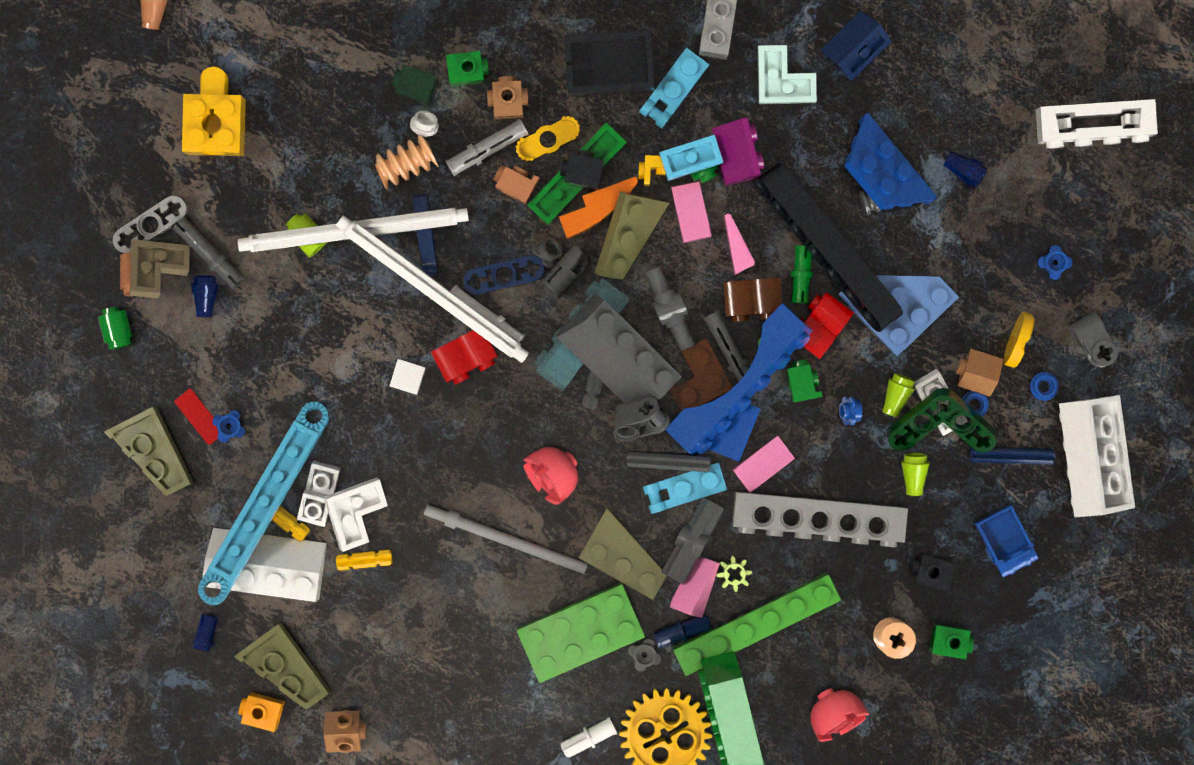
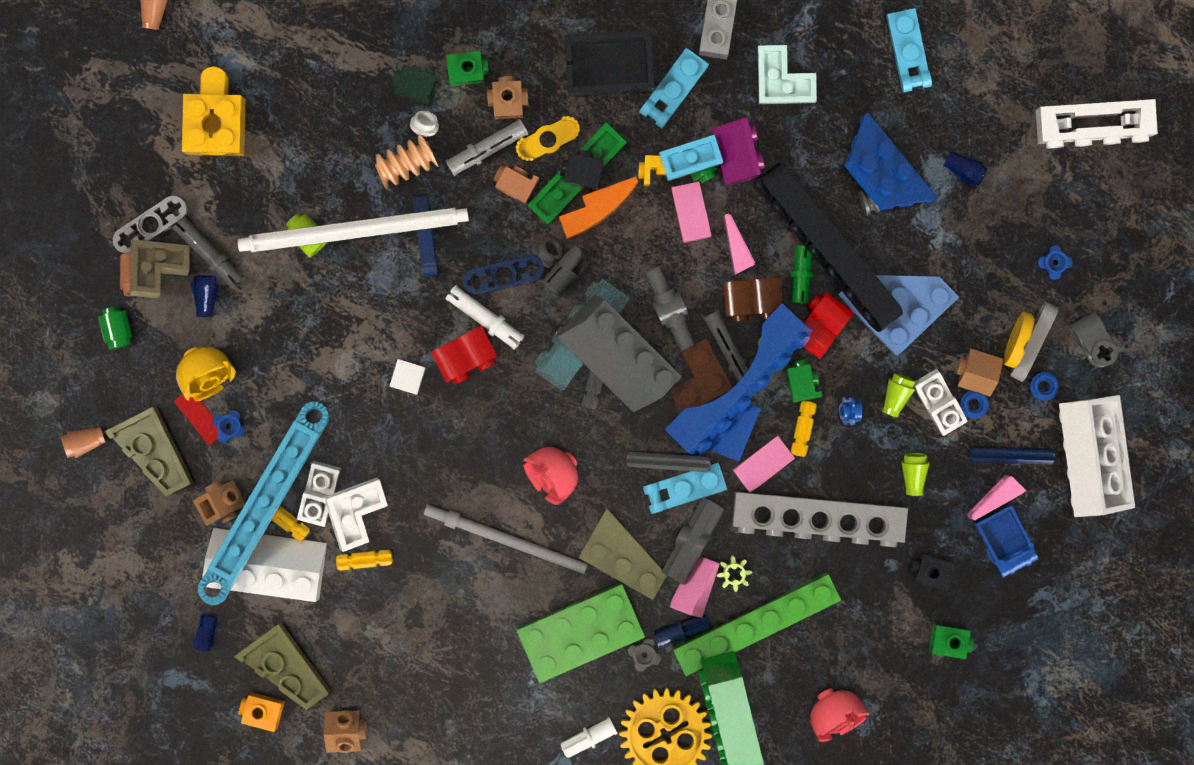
(82, 441): none -> nougat cone
(203, 372): none -> yellow cylinder
(219, 502): none -> medium nougat brick
(432, 289): white piece -> none
(628, 232): olive wing -> none
(636, 419): dark grey piece -> none
(803, 428): none -> yellow axle
(856, 45): dark blue panel -> none
(894, 626): light nougat piece -> none
(908, 49): none -> medium azure plate
(946, 414): dark green beam -> none
(1000, 494): none -> bright pink slope
(1042, 325): none -> light grey beam

